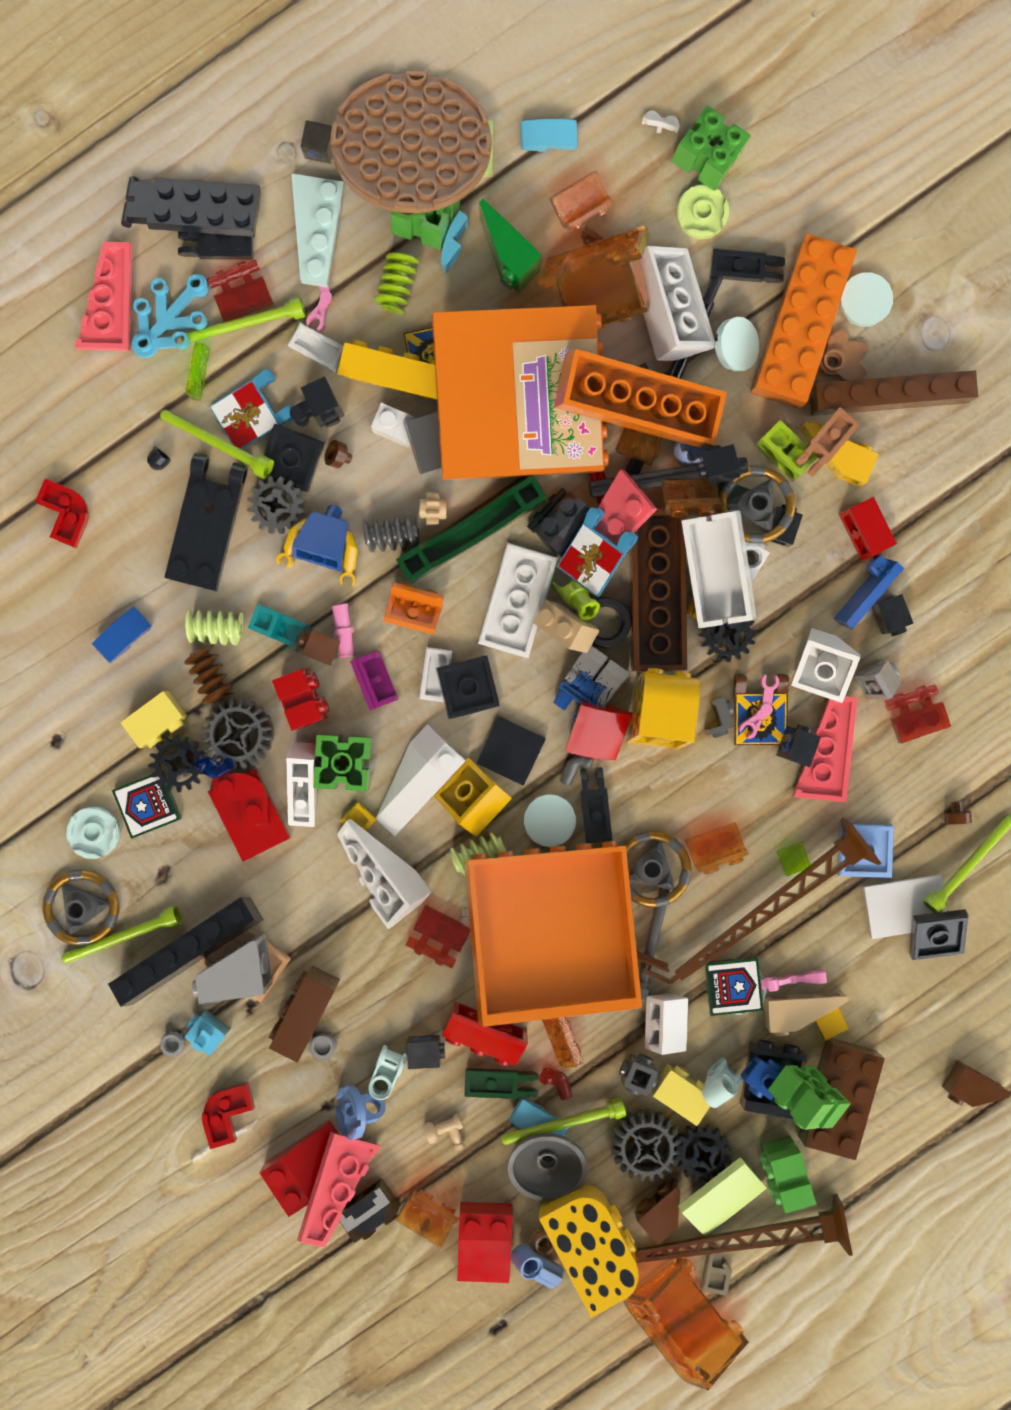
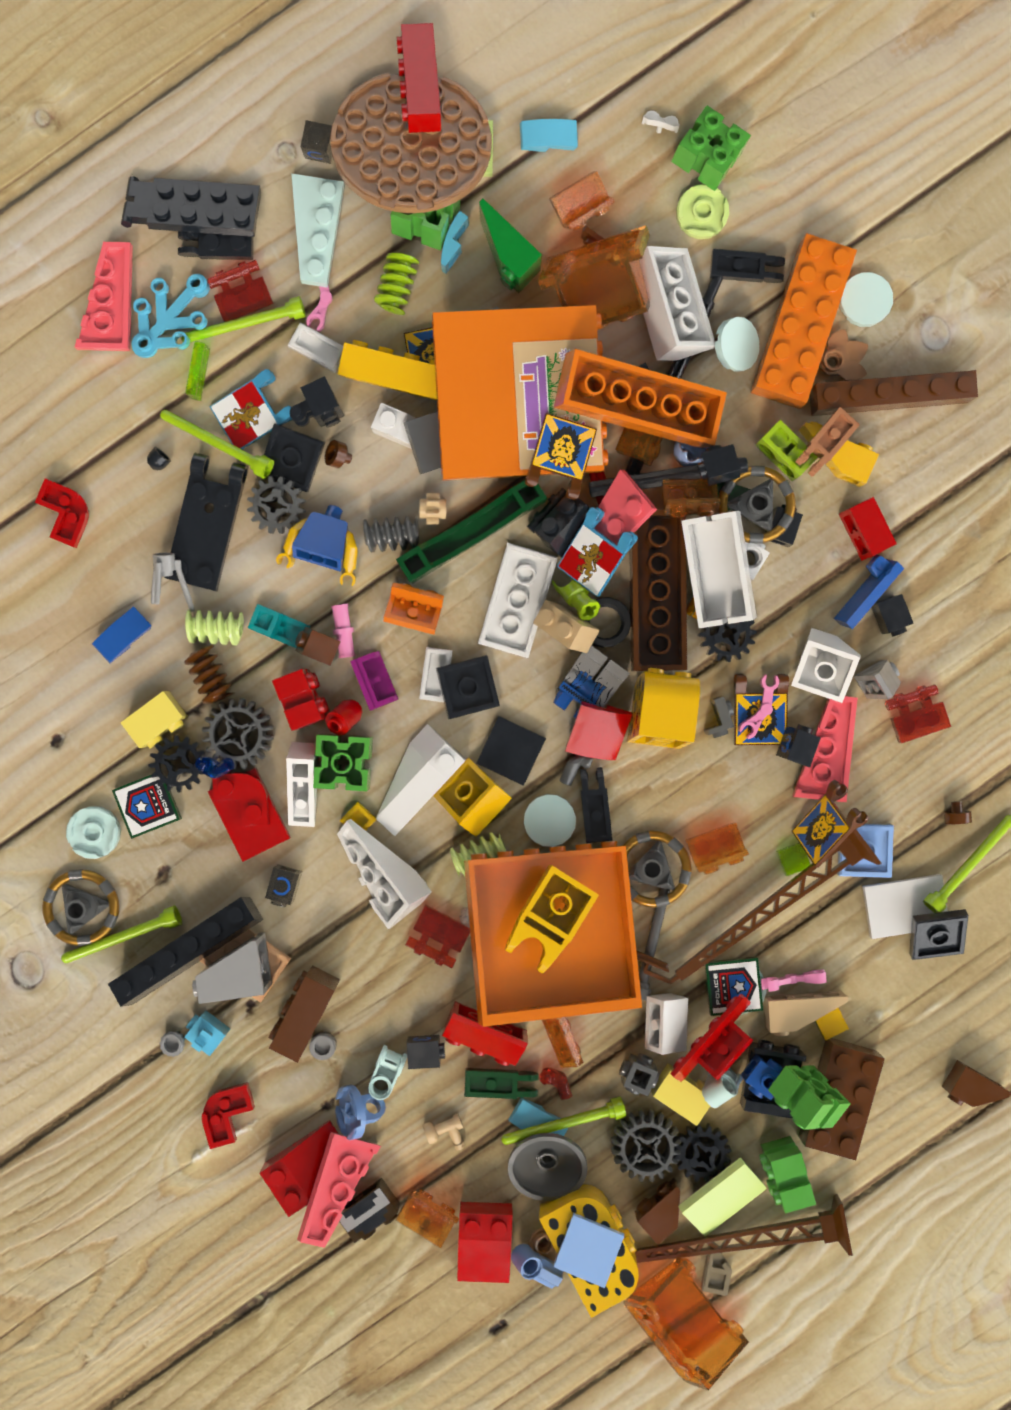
(163, 566): none -> light grey plant
(283, 885): none -> clear smoke brick
(344, 717): none -> red brick
(420, 76): none -> brick
(543, 922): none -> yellow brick
(562, 450): none -> flag
(589, 1250): none -> light blue tile
(719, 1045): none -> red bracket
(826, 826): none -> flag

